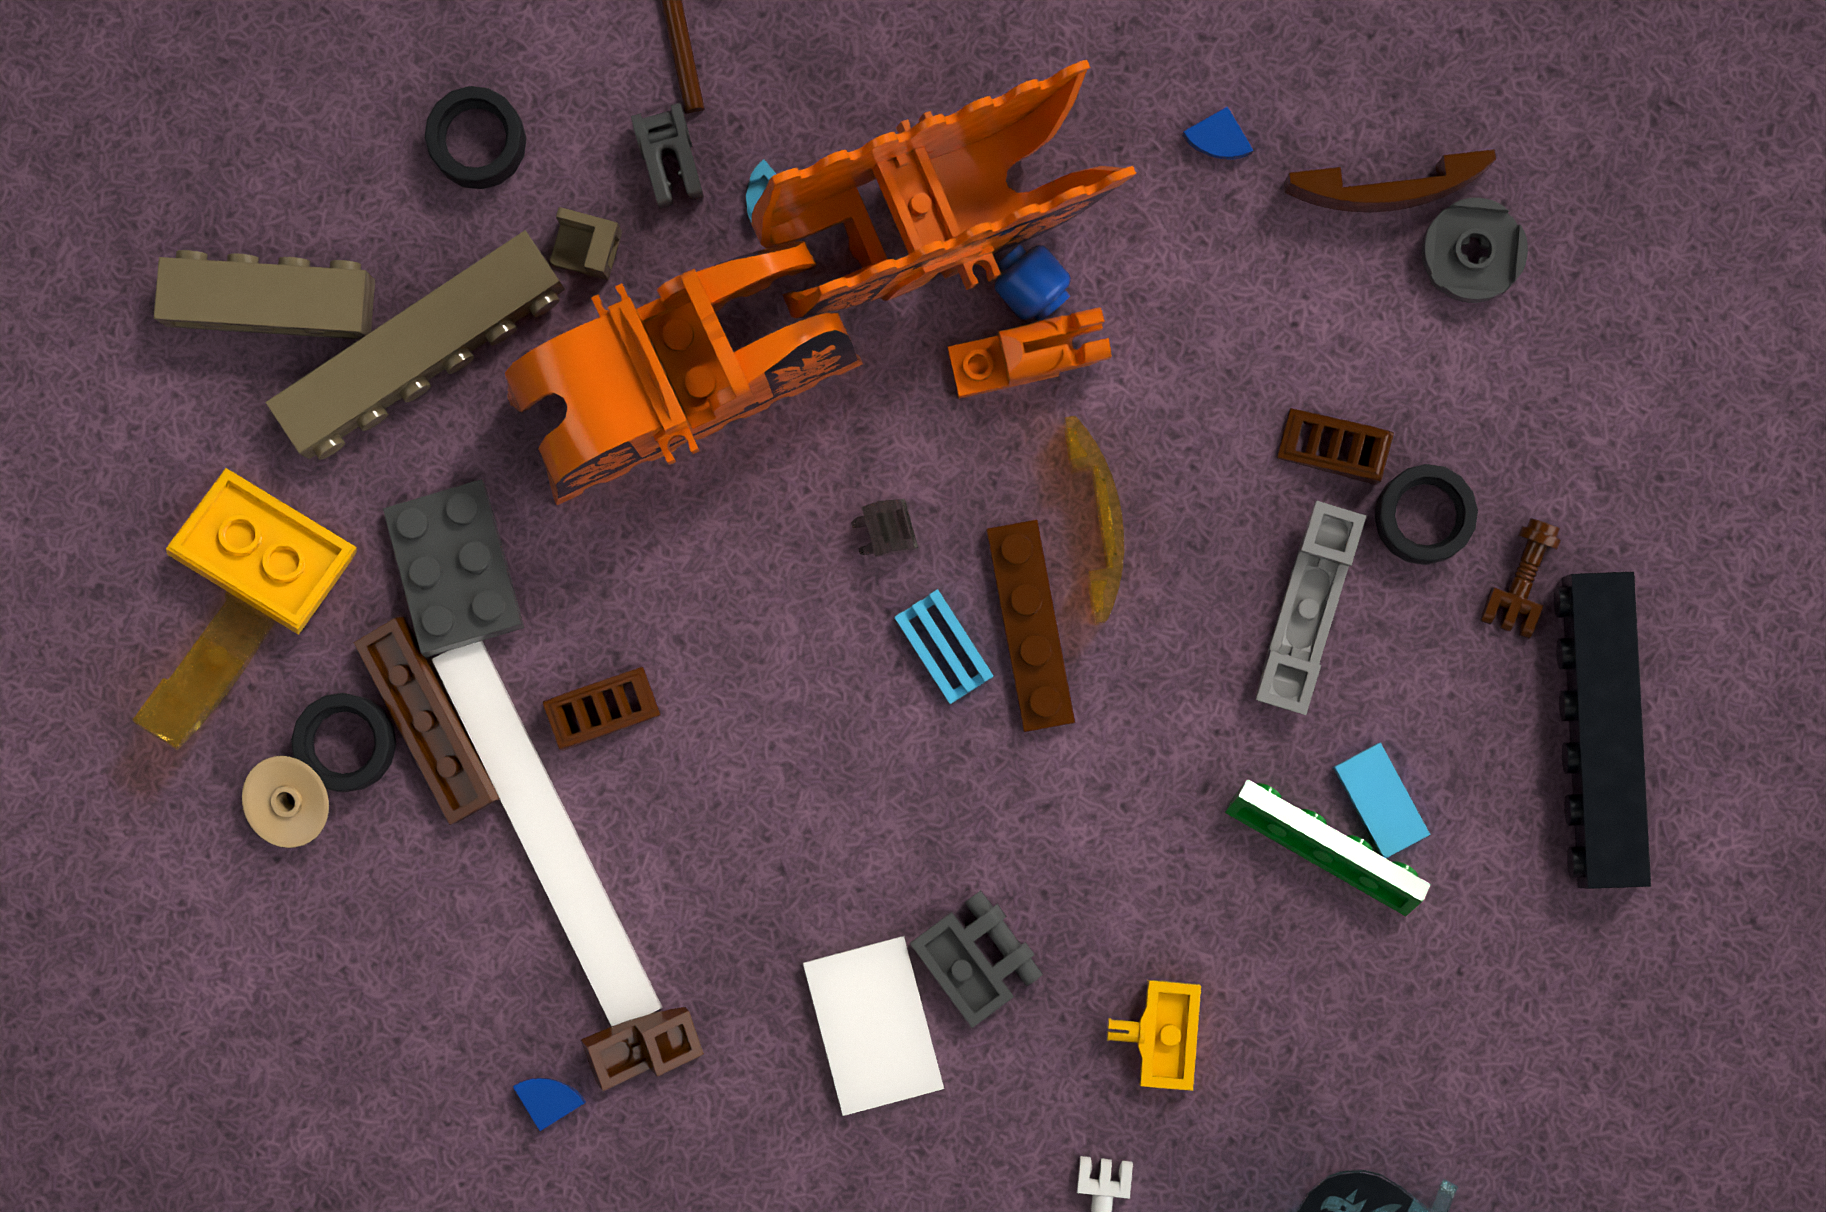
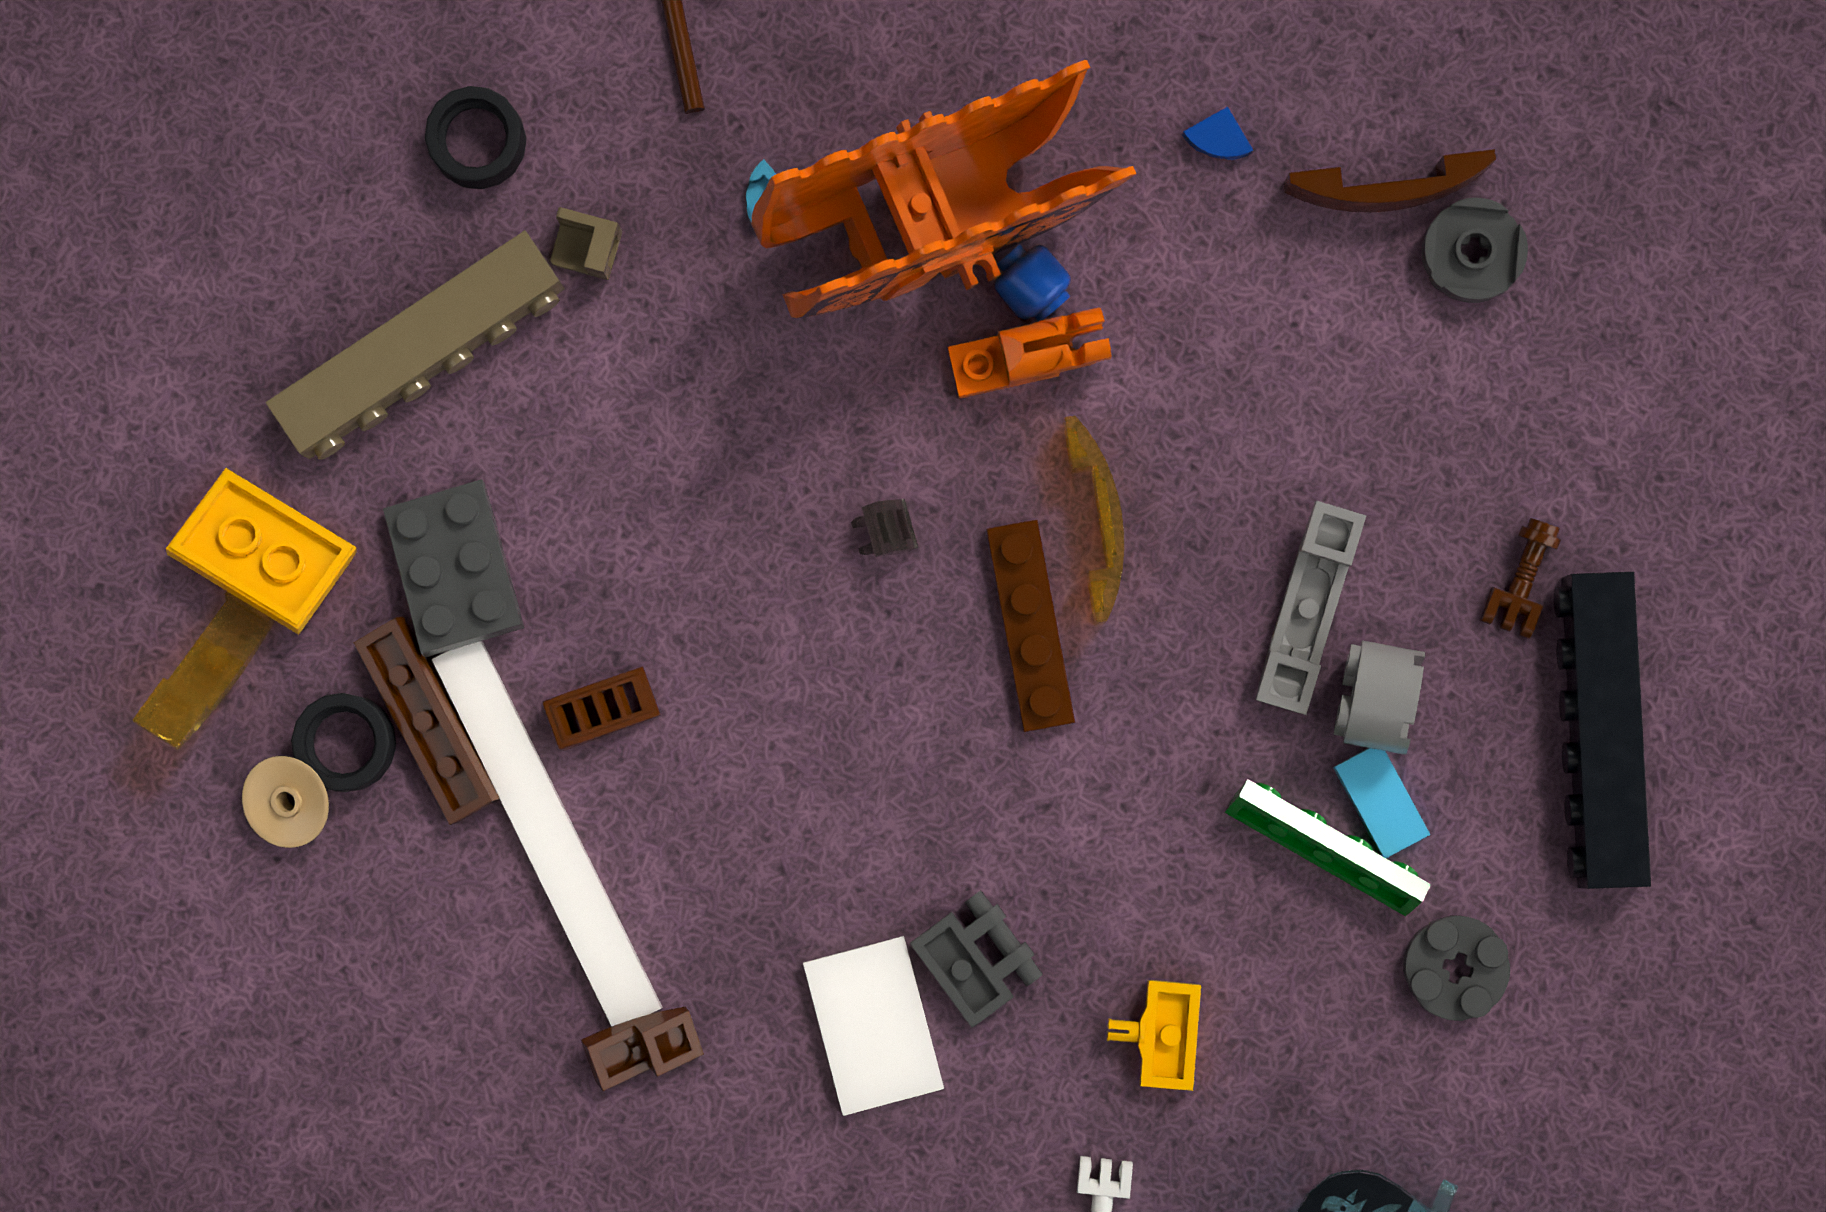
(264, 297): dark tan brick -> none
(548, 1099): blue tile -> none
(619, 393): orange animal -> none
(657, 137): dark grey piece -> none
(920, 609): medium azure tile -> none
(1380, 450): reddish brown slope -> none
(1382, 696): none -> light grey brick
(1430, 983): none -> dark grey plate
(1464, 505): black tyre -> none

